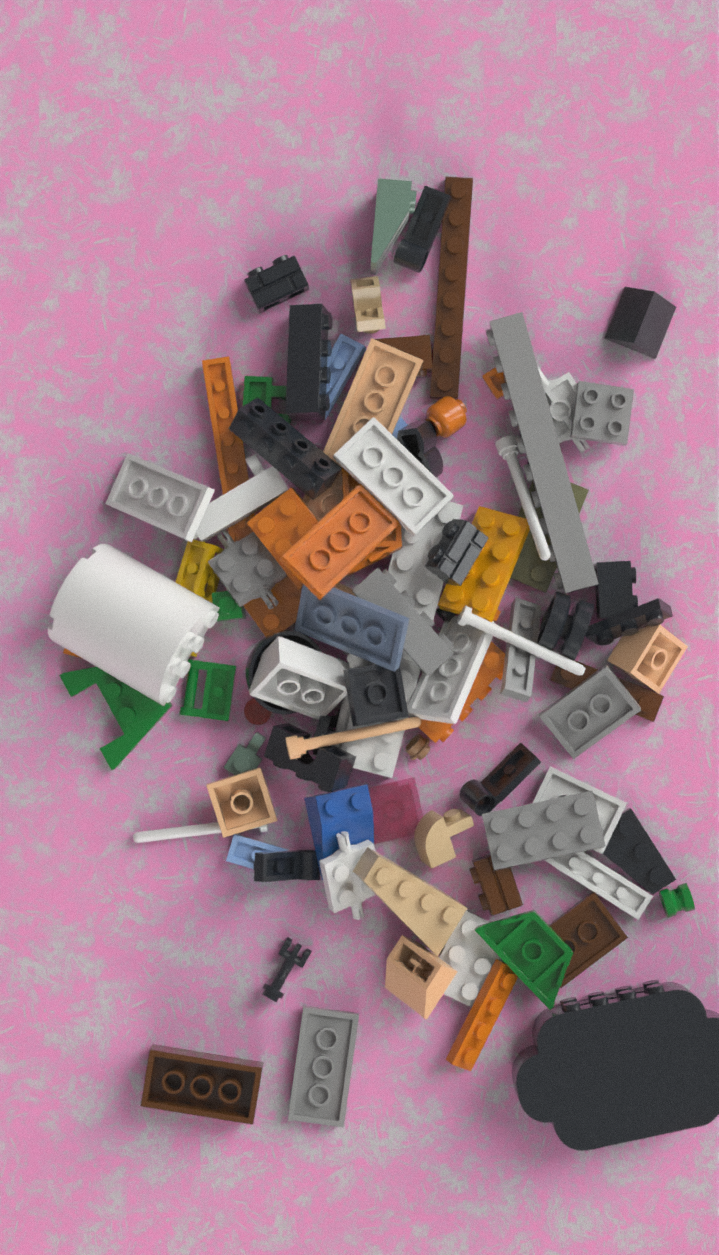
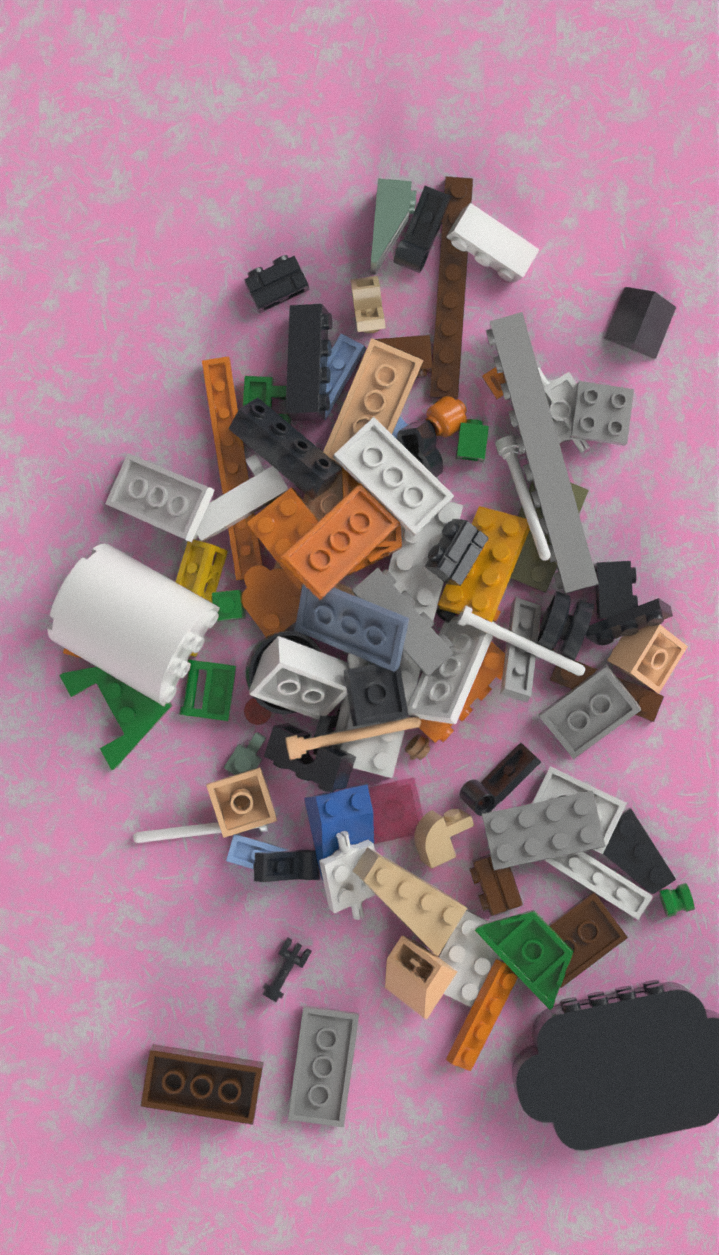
(247, 569): light grey plate -> none
(472, 441): none -> green brick
(492, 243): none -> white brick

